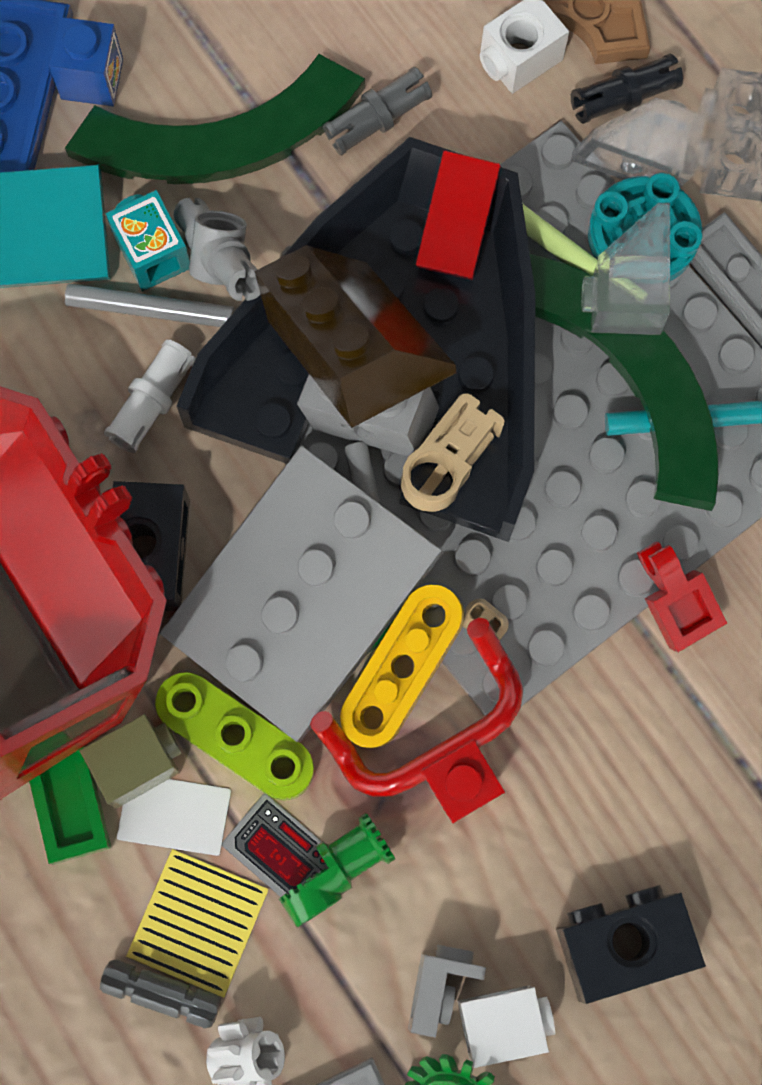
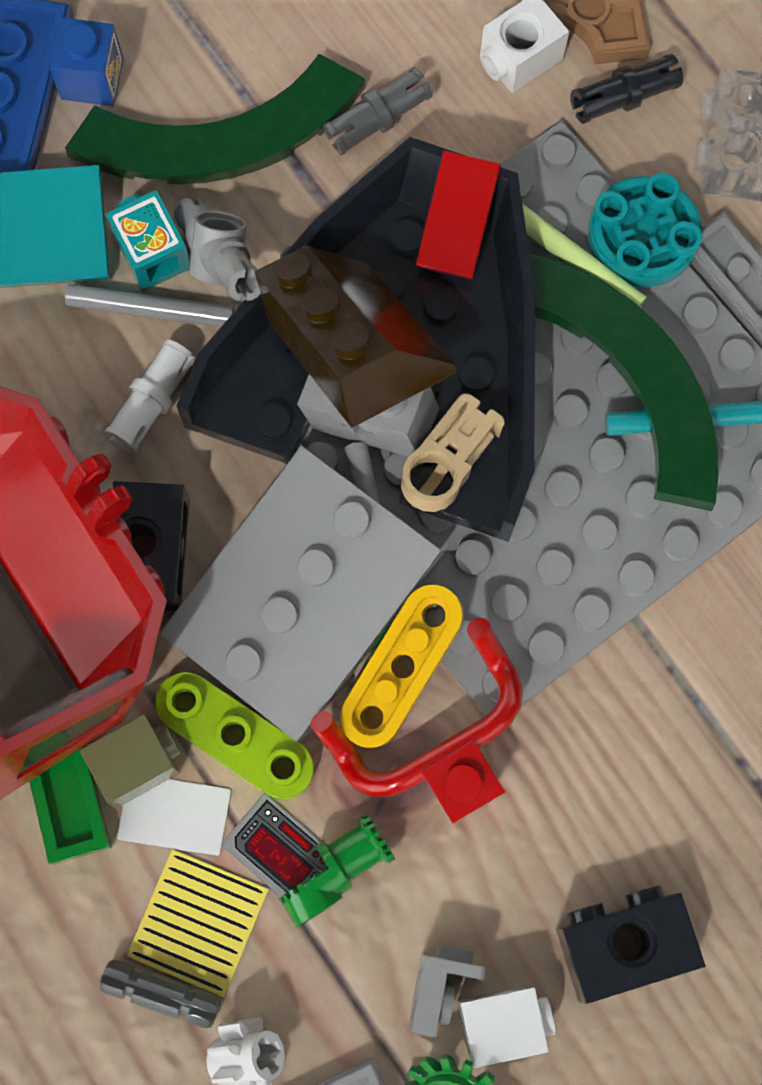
(482, 609): tan rock -> none
(632, 279): clear slope -> none
(645, 142): clear slope -> none
(684, 602): red plate -> none

